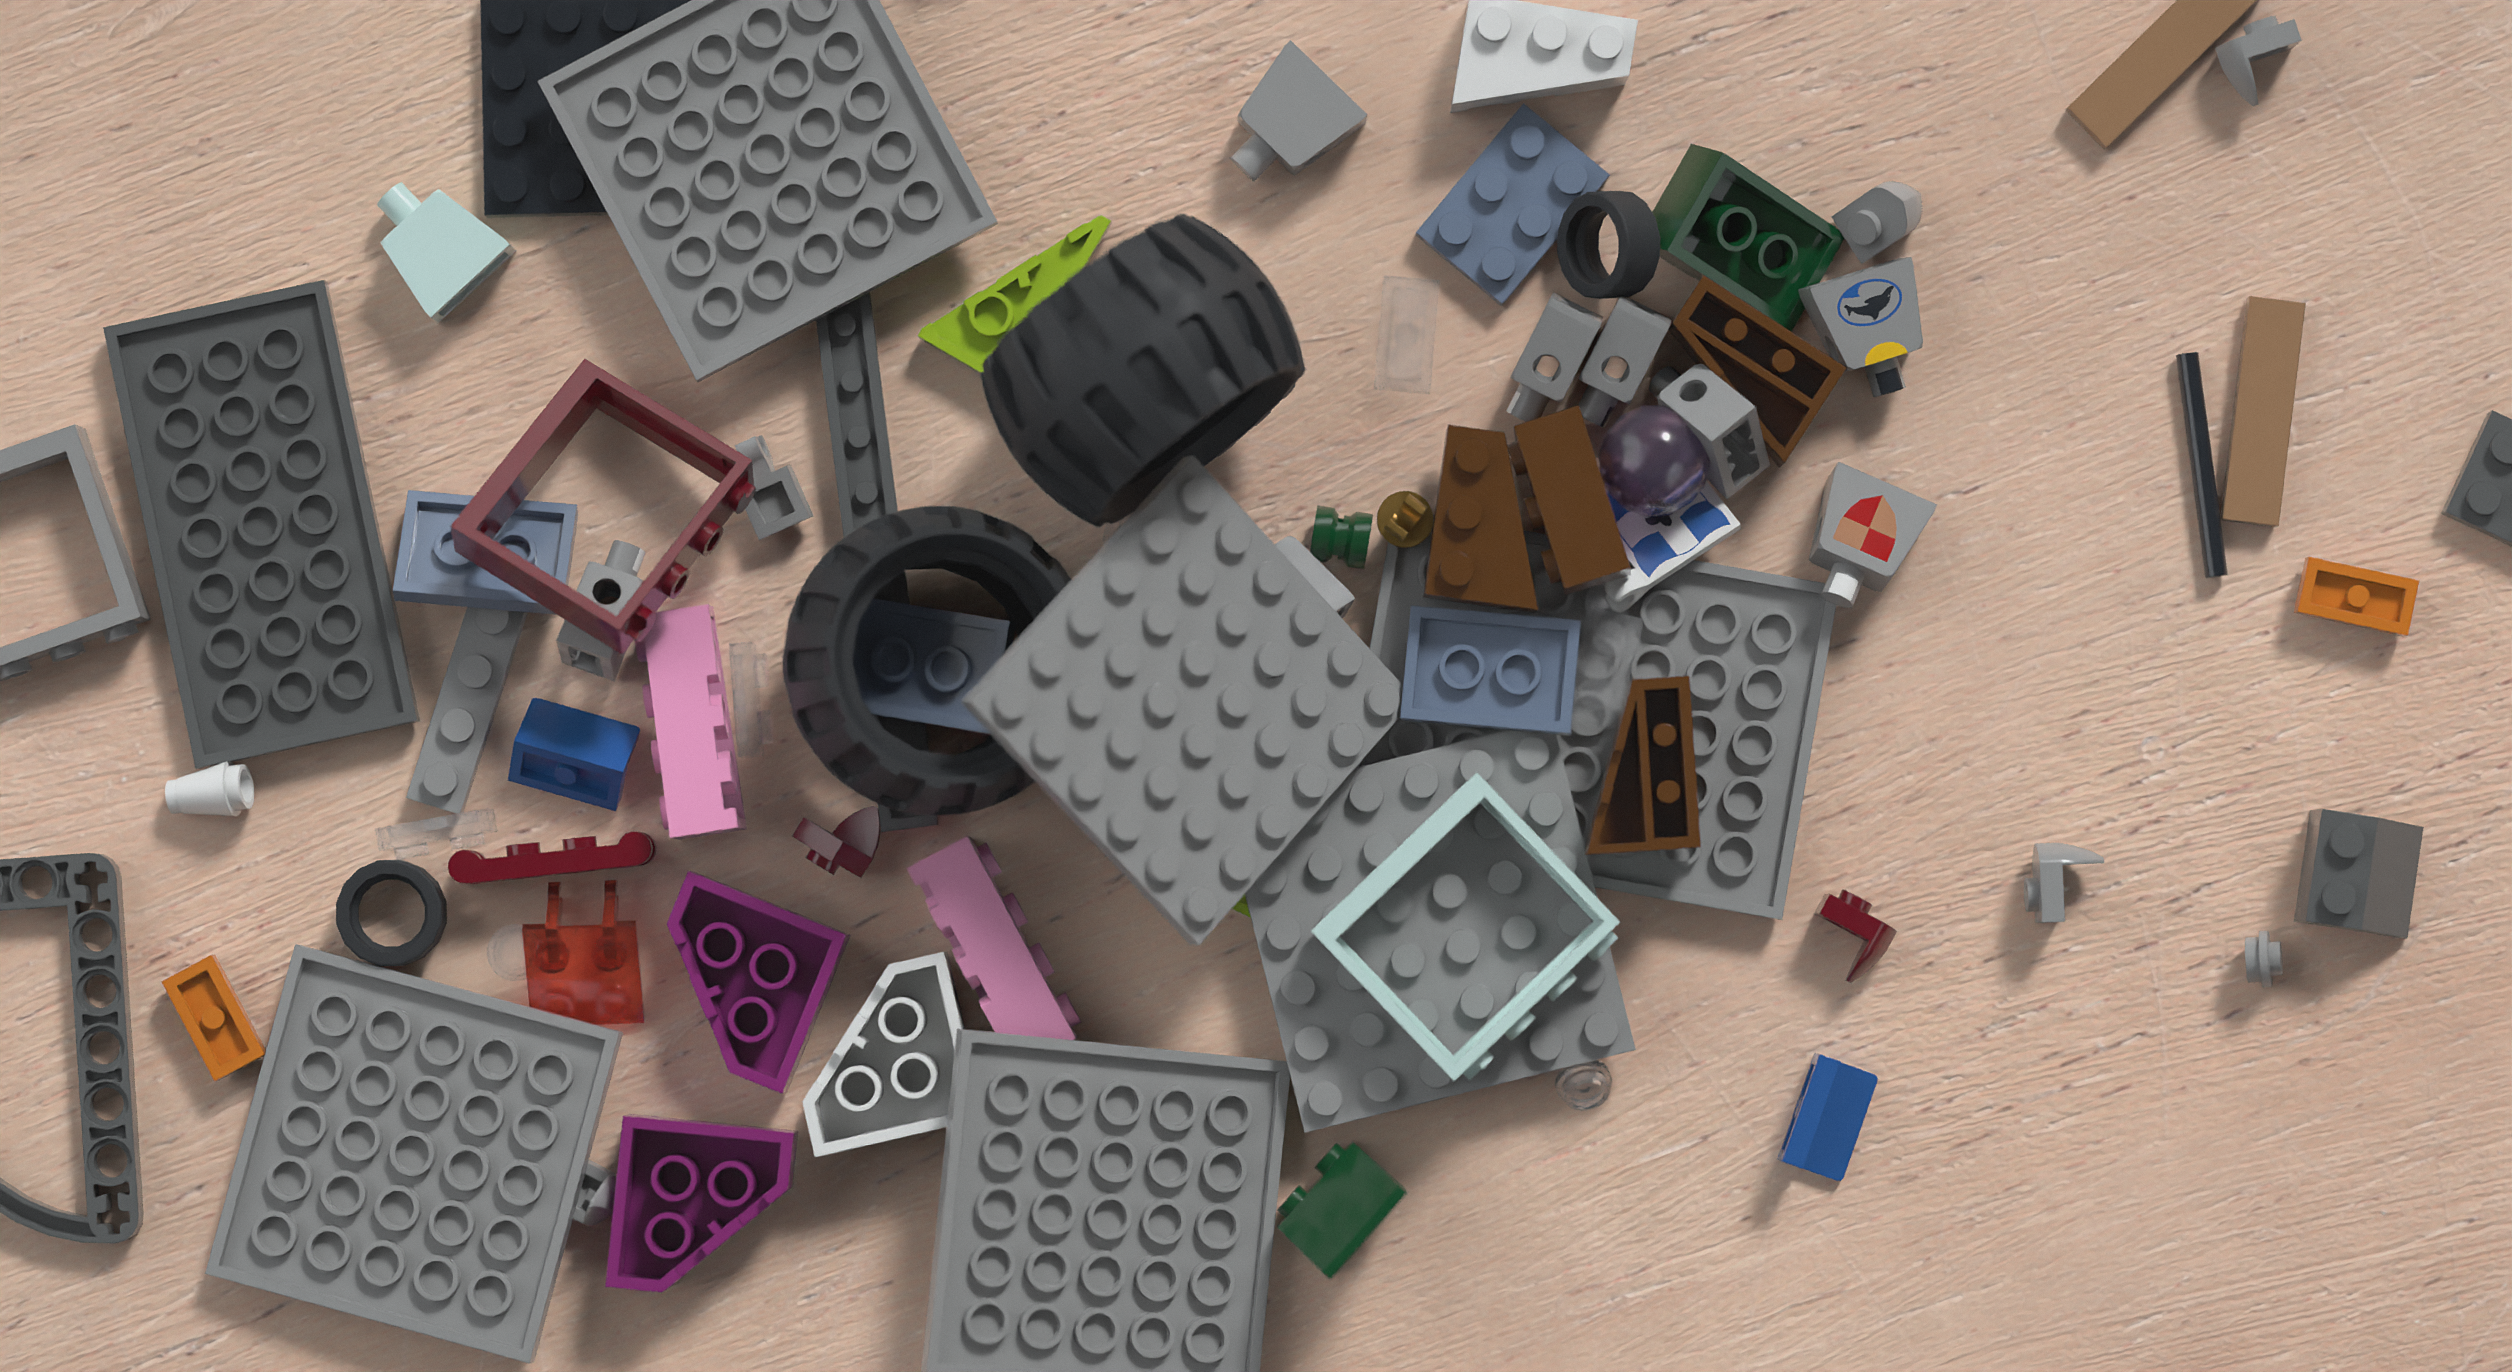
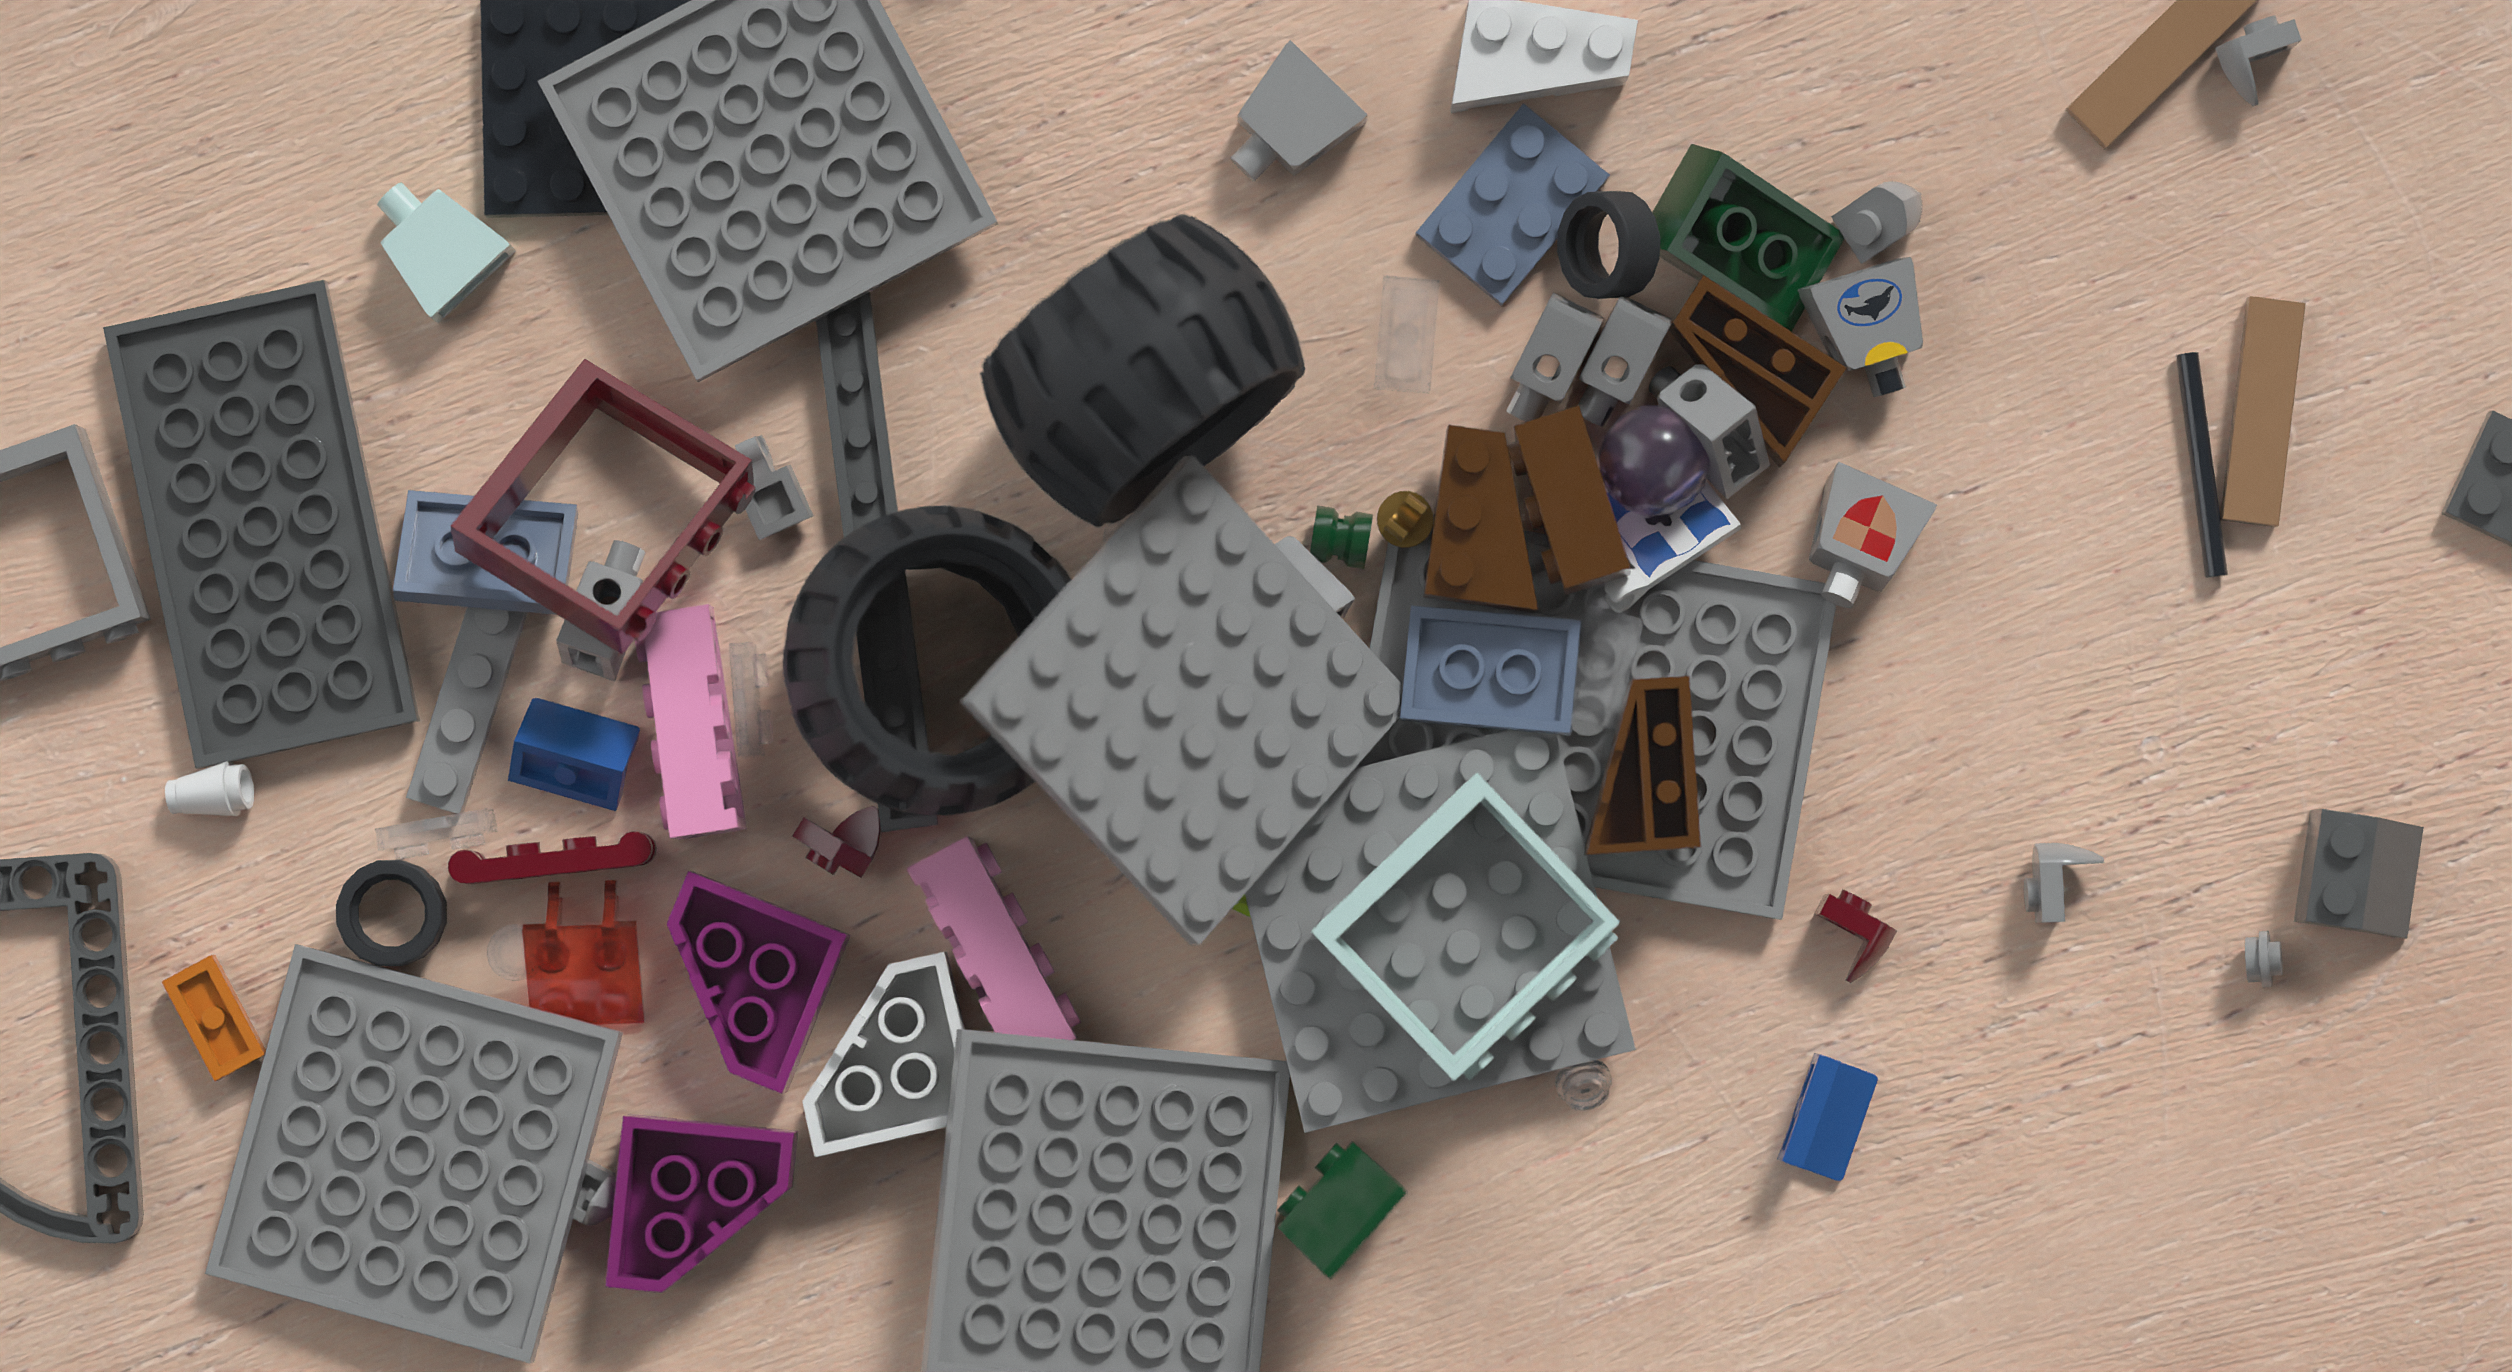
(925, 661): sand blue plate -> none
(984, 318): lime wing -> none
(2356, 596): orange plate -> none

